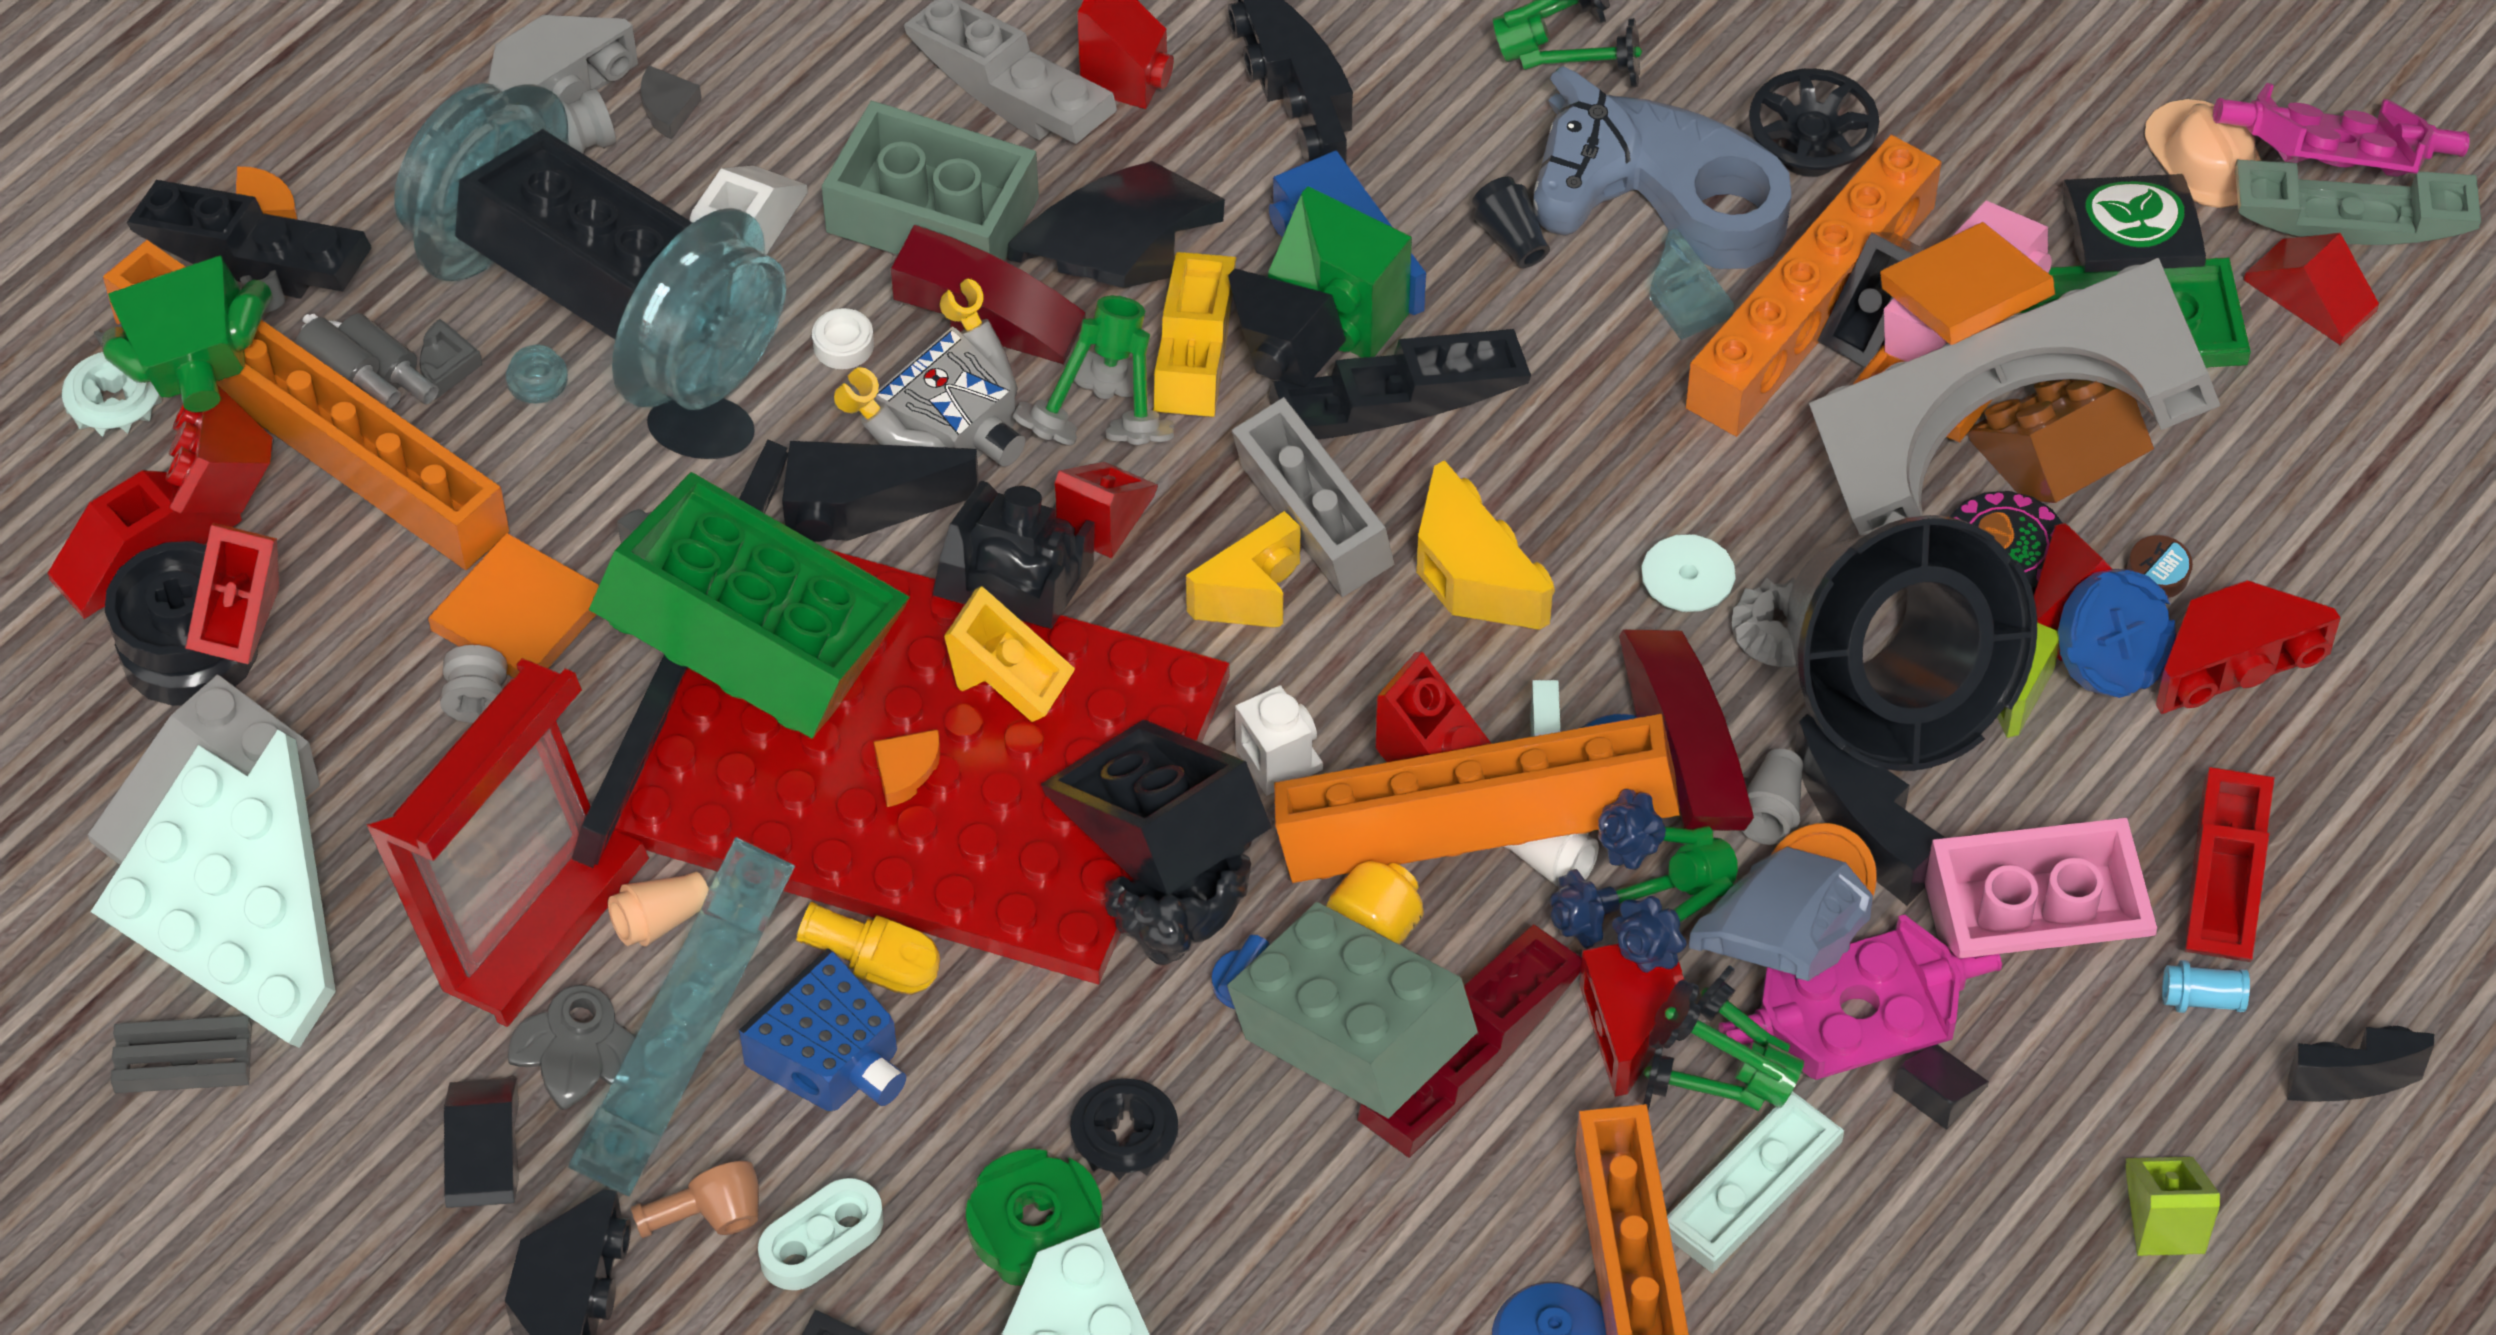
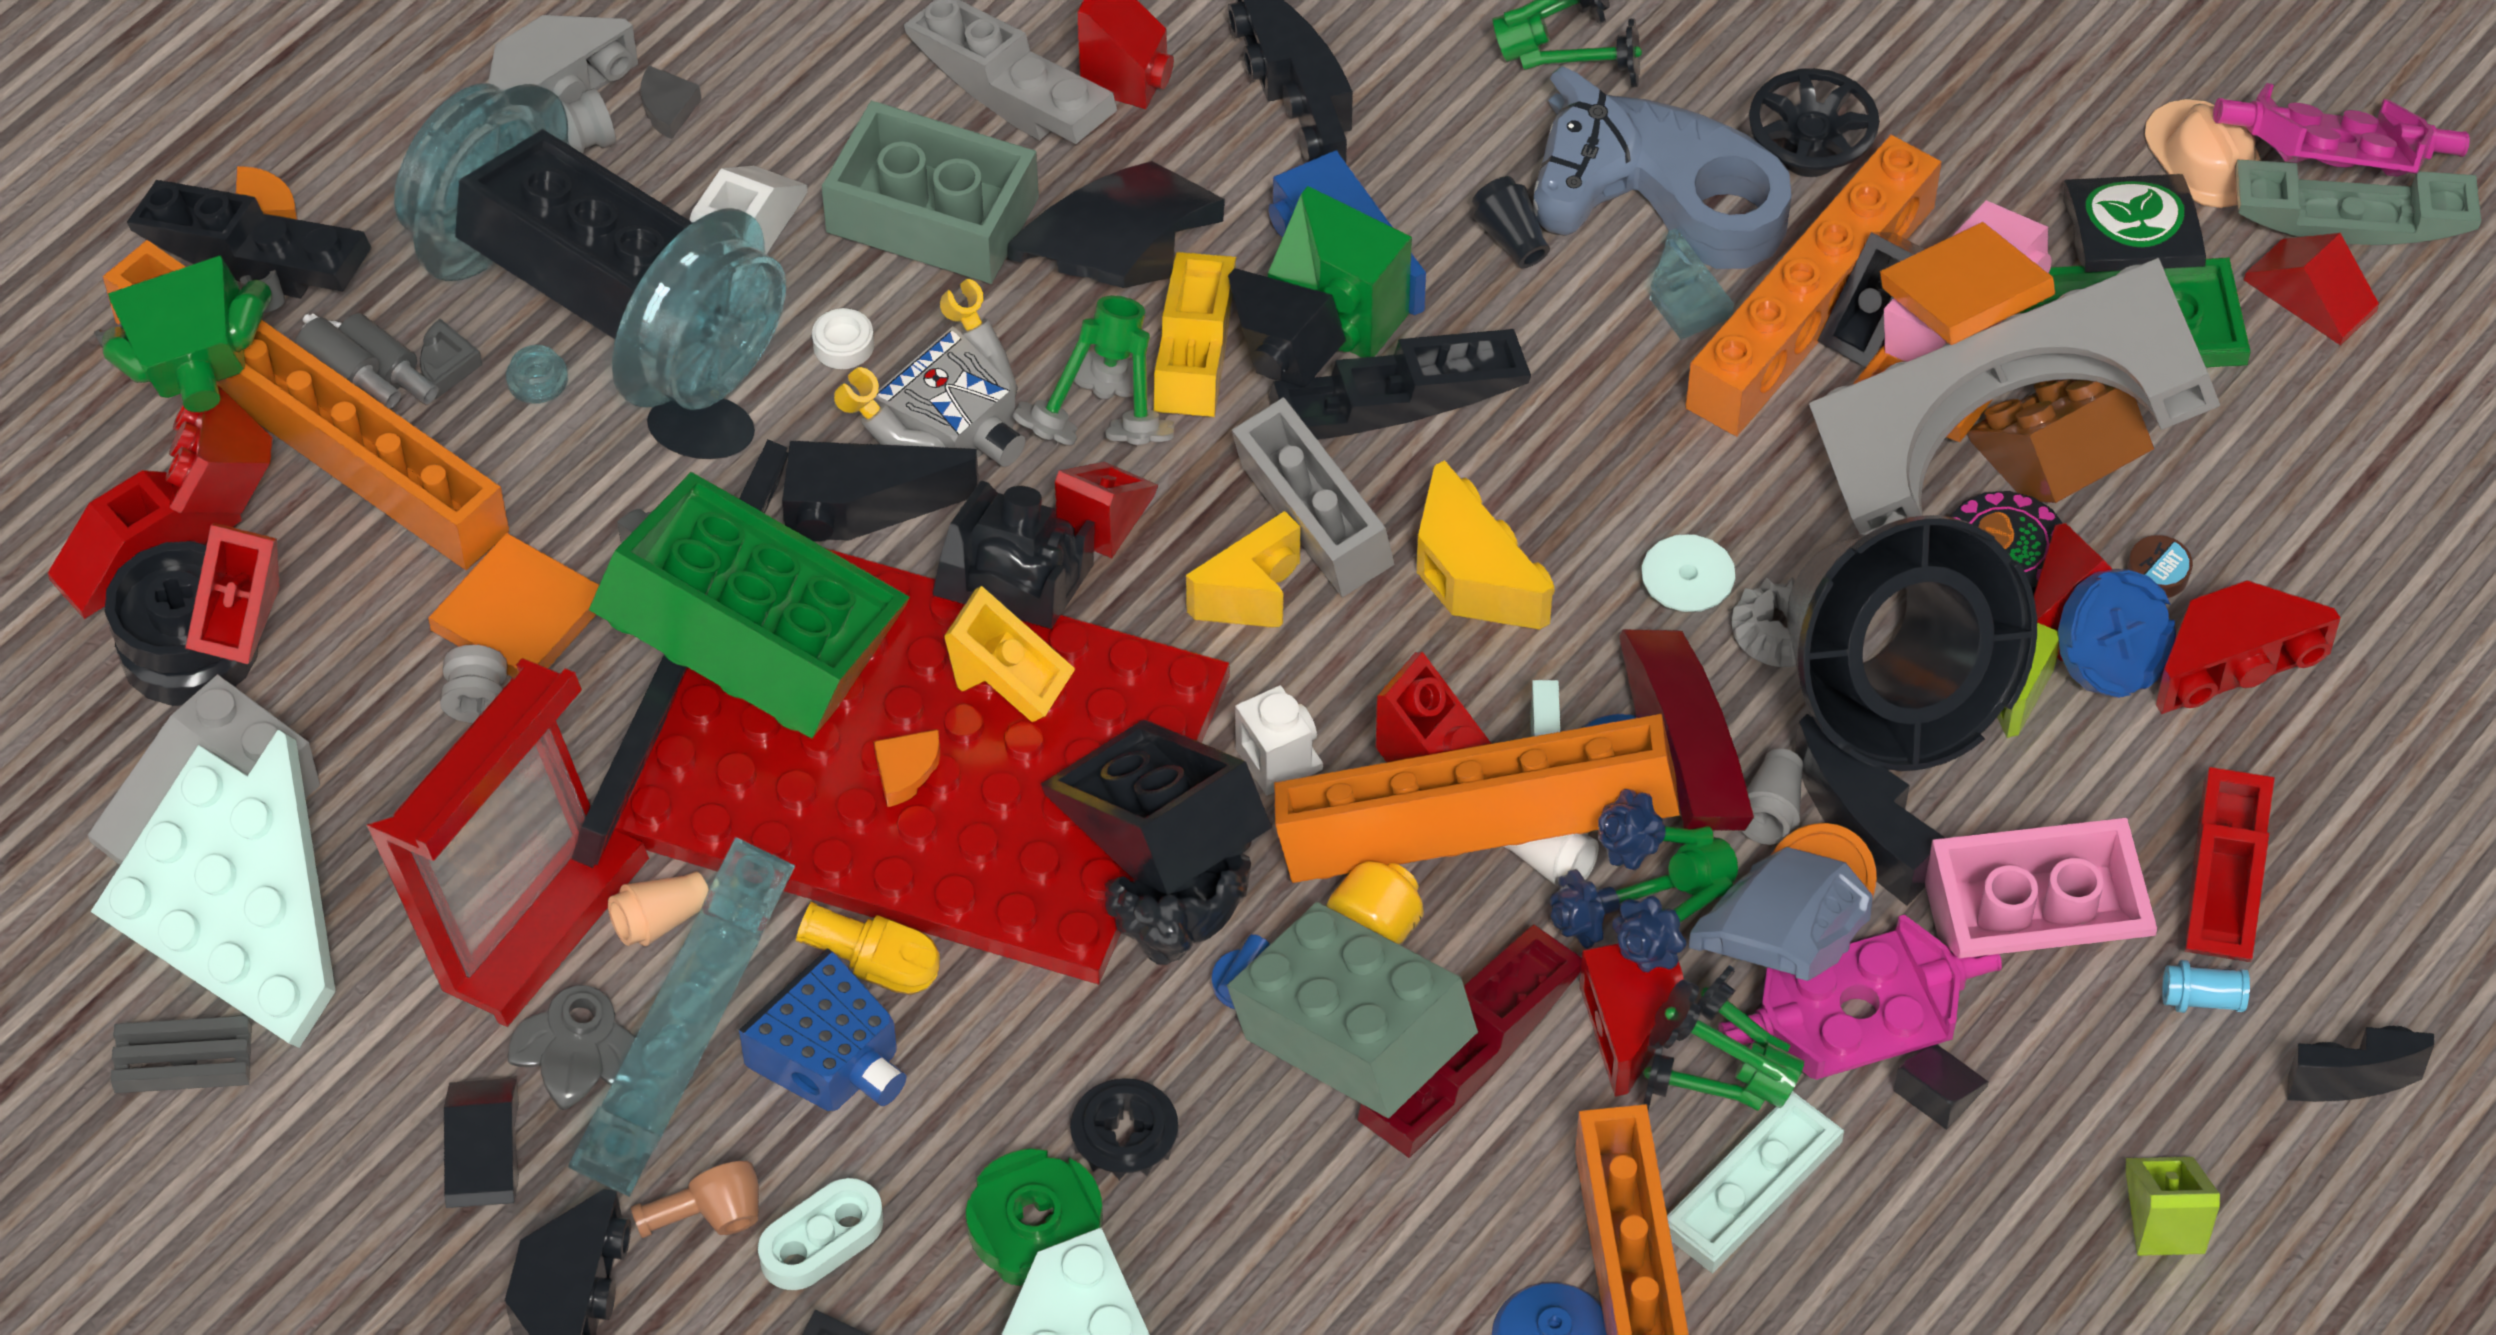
(85, 402): light aqua gear -> none
(1018, 306): dark red slope -> none

